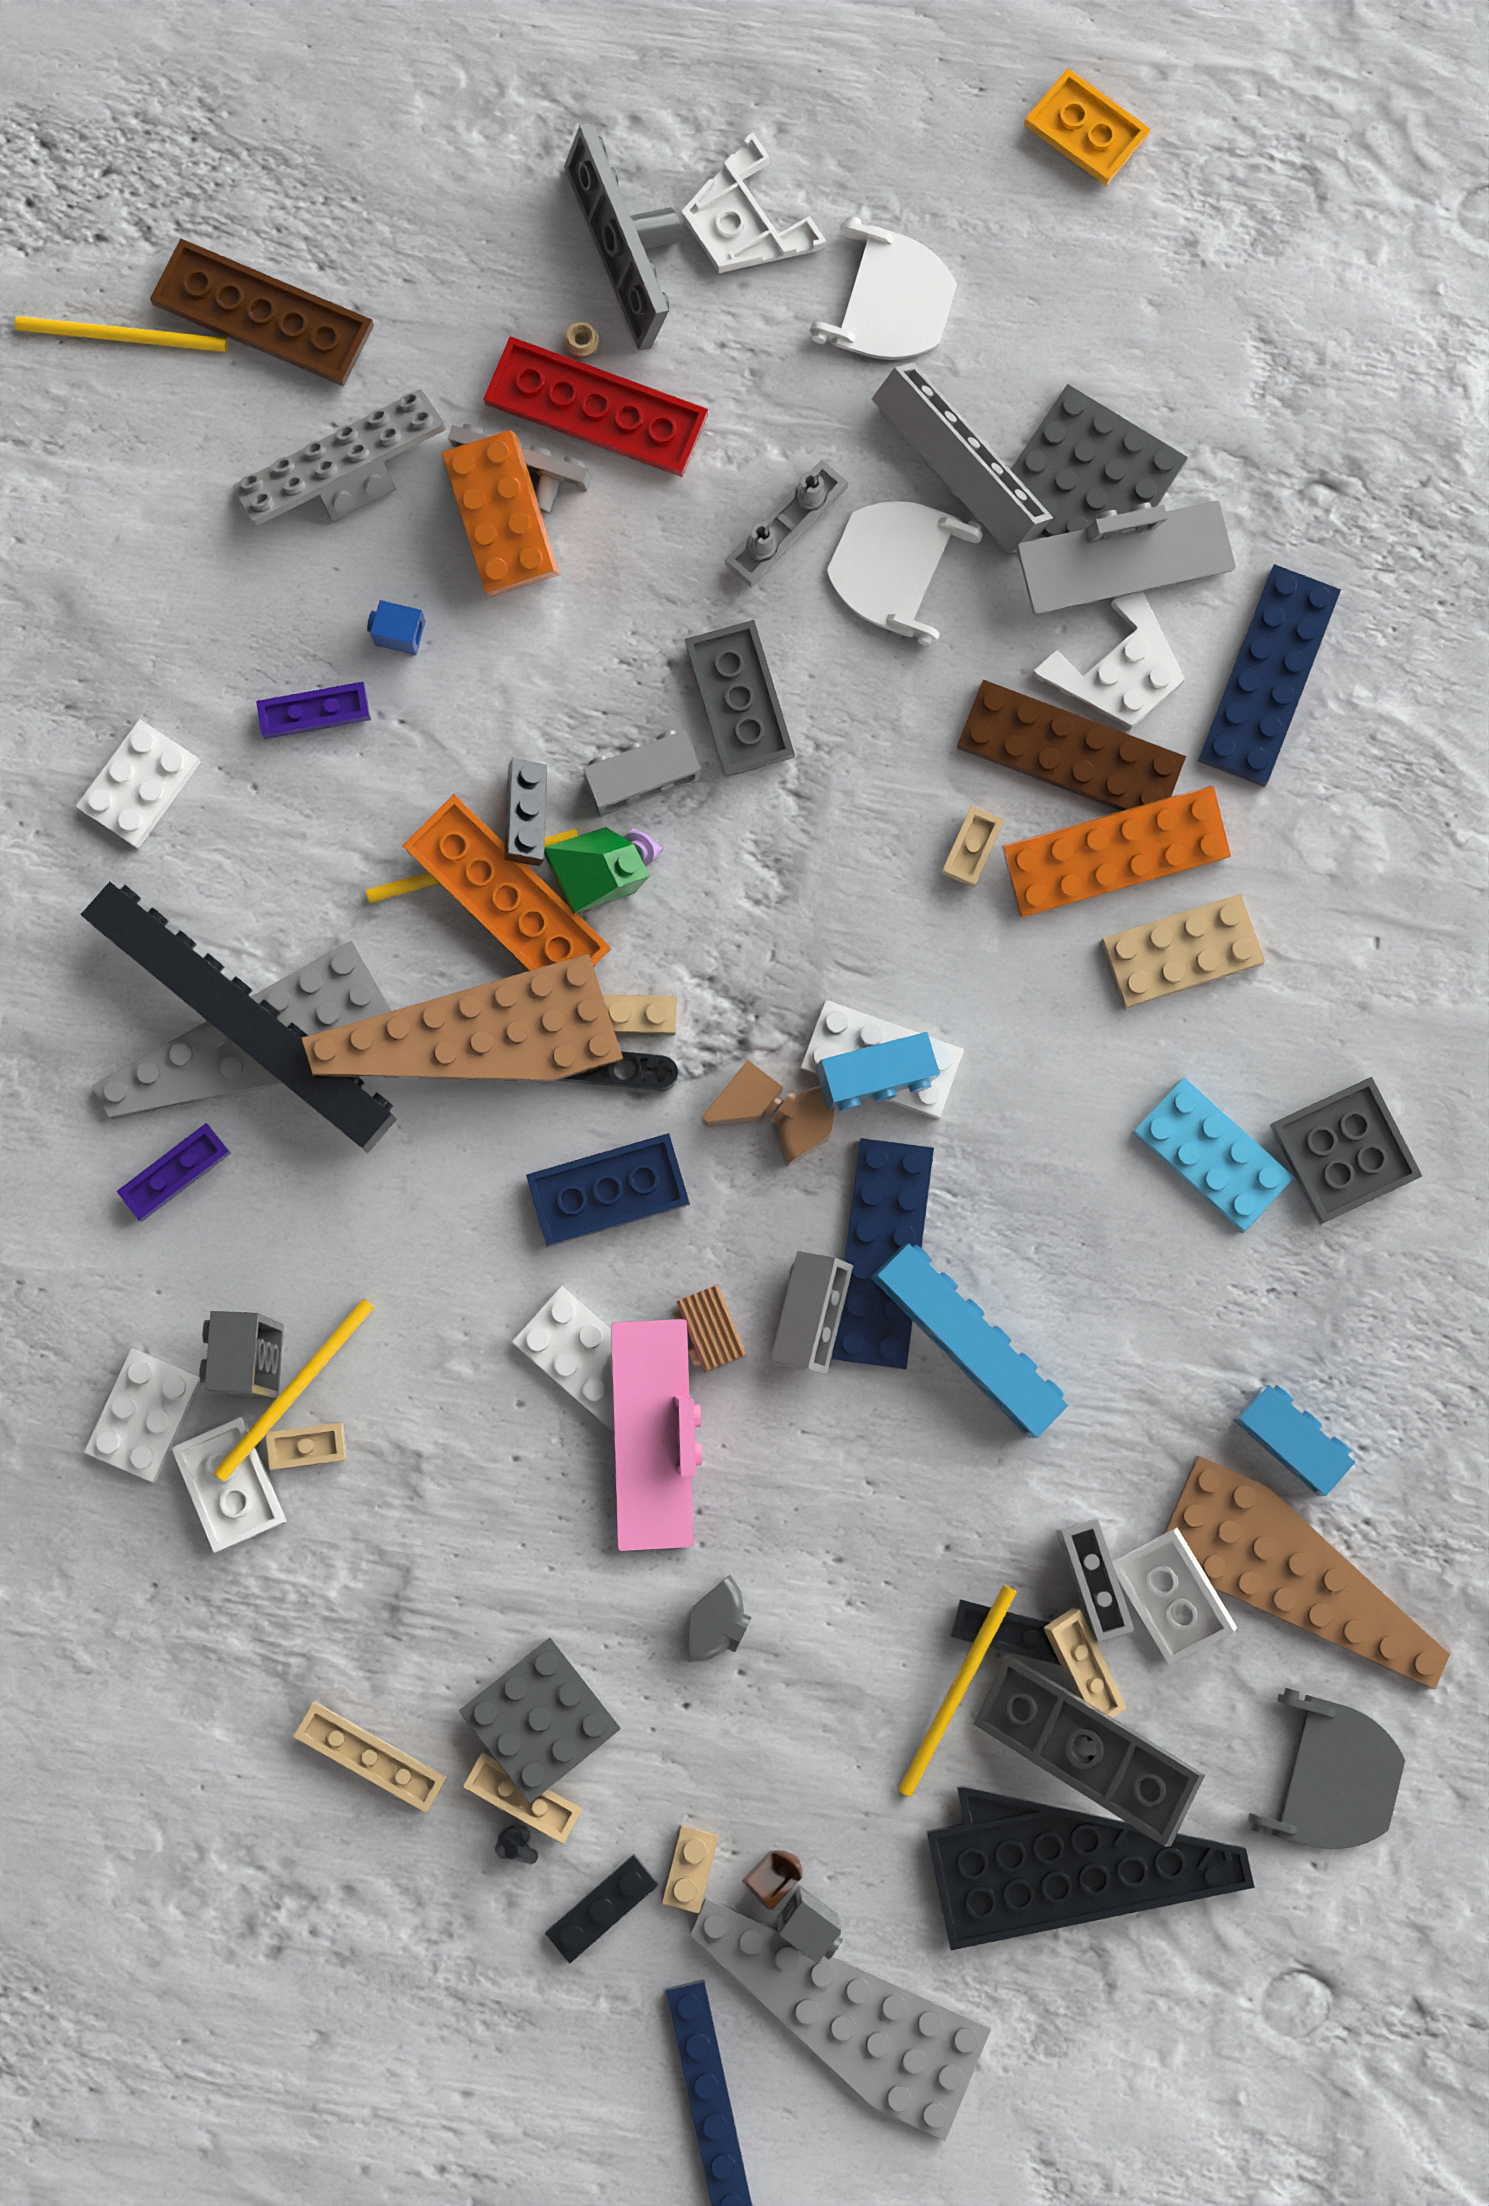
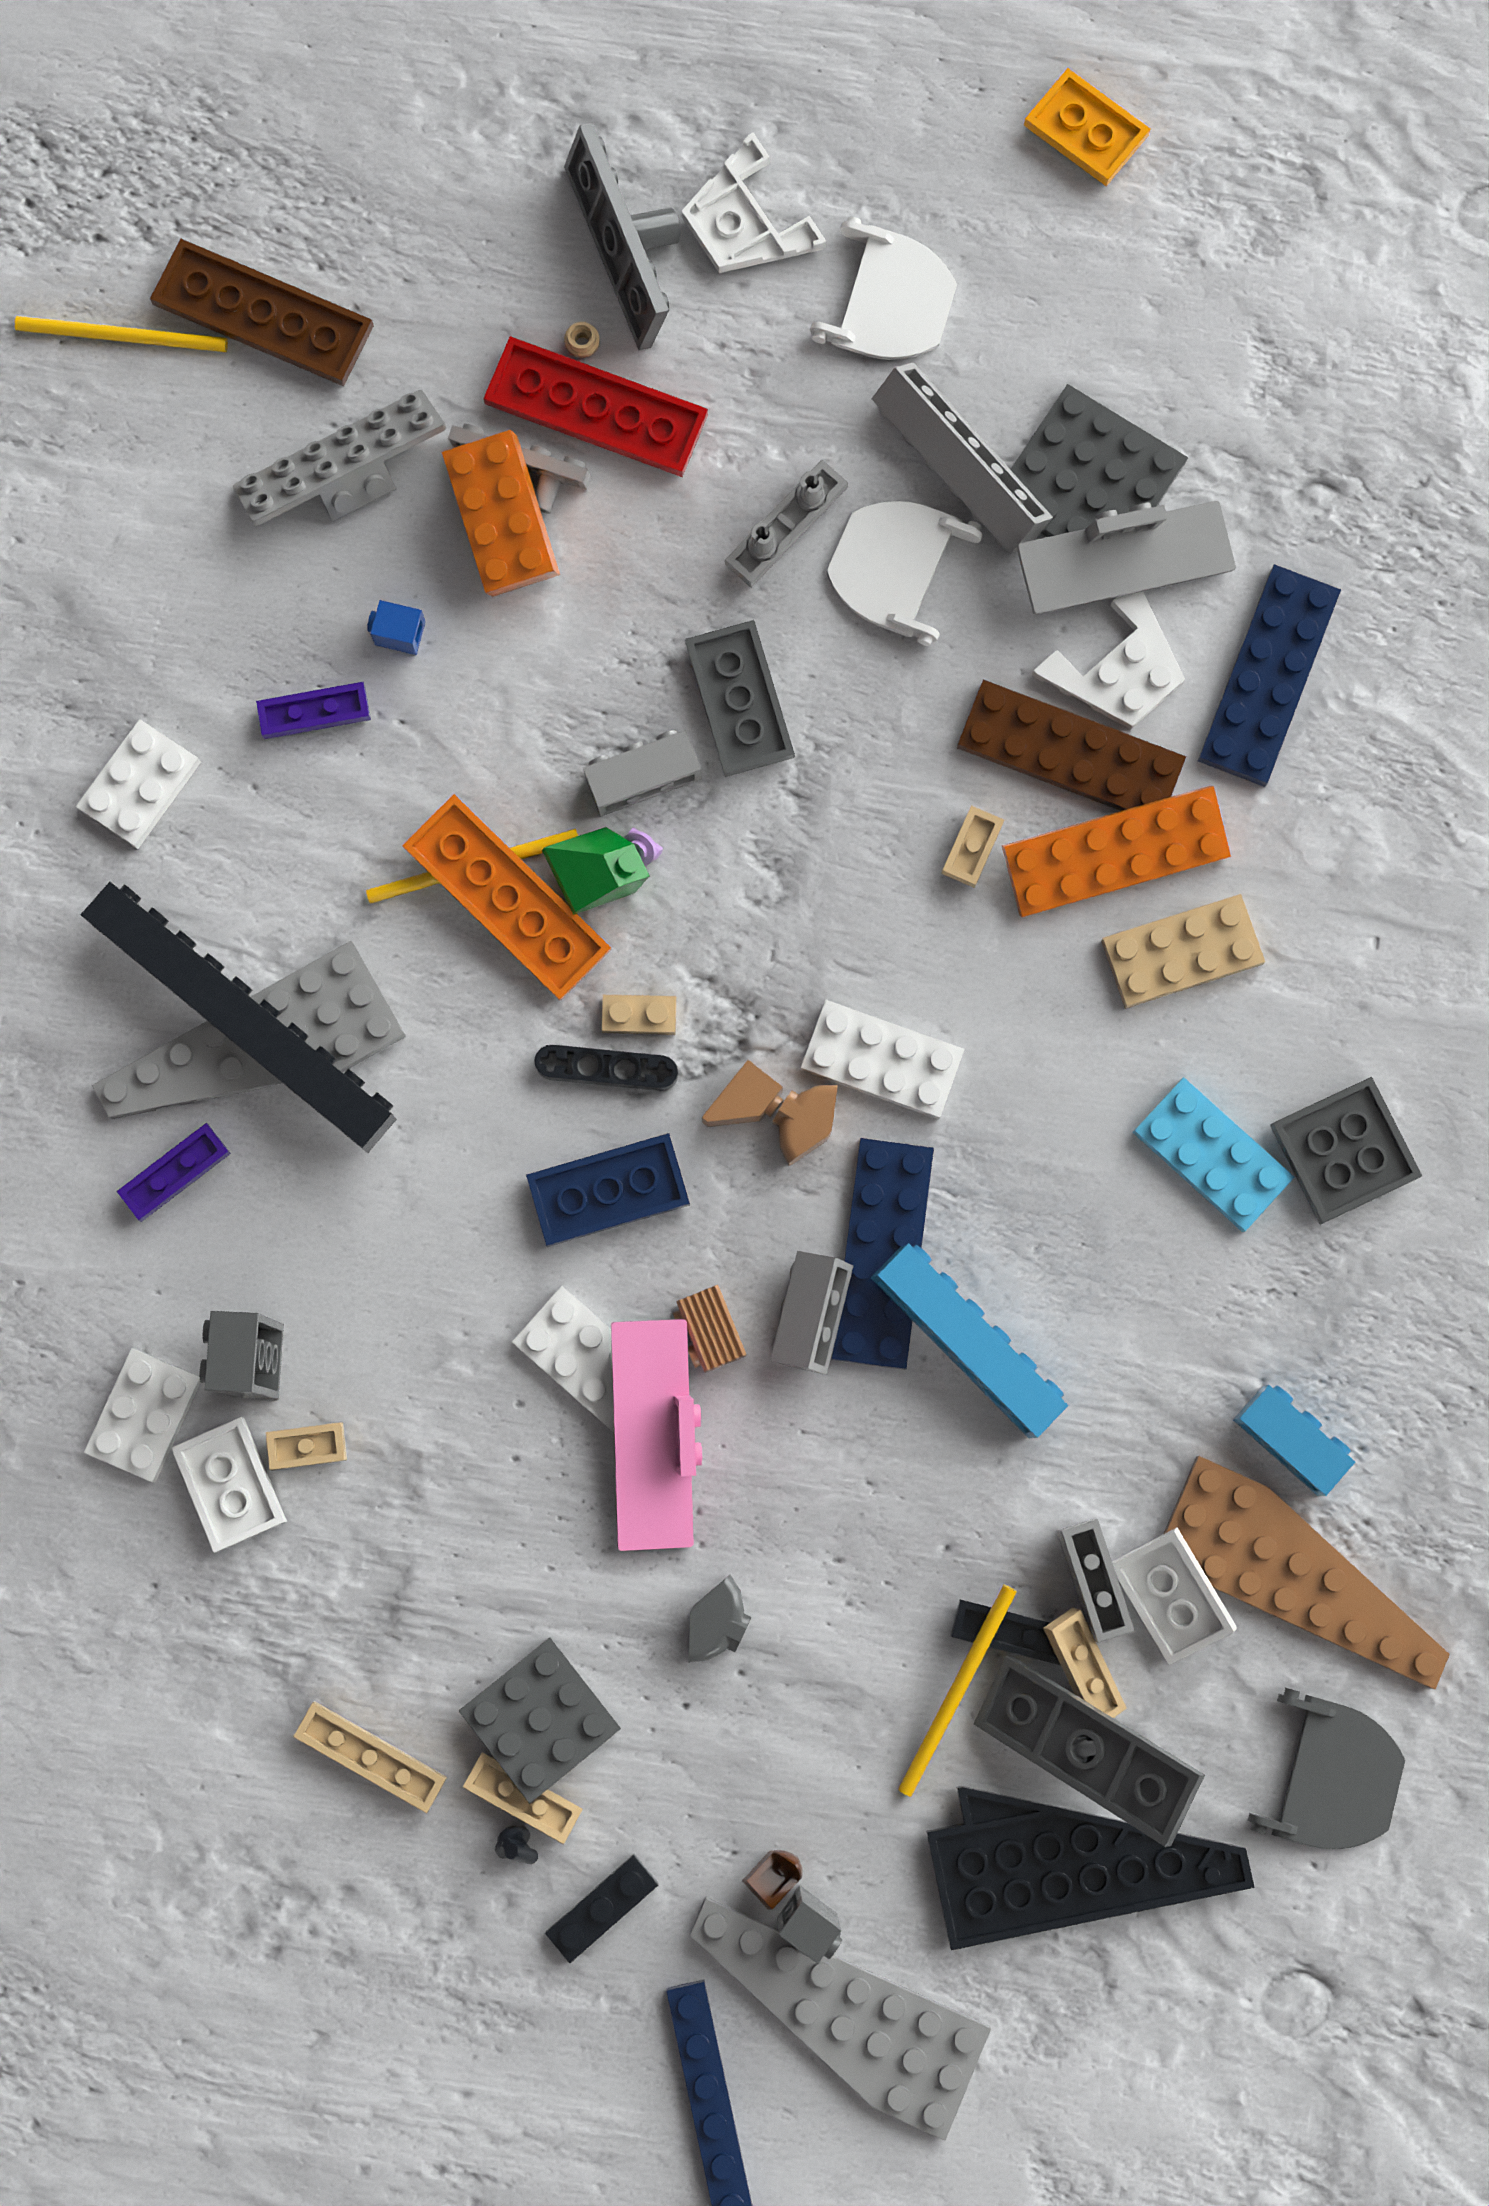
(293, 1390): yellow piece -> none
(507, 1030): medium nougat wing -> none
(525, 812): plate -> none
(690, 1869): tan plate -> none
(877, 1072): dark azure brick -> none

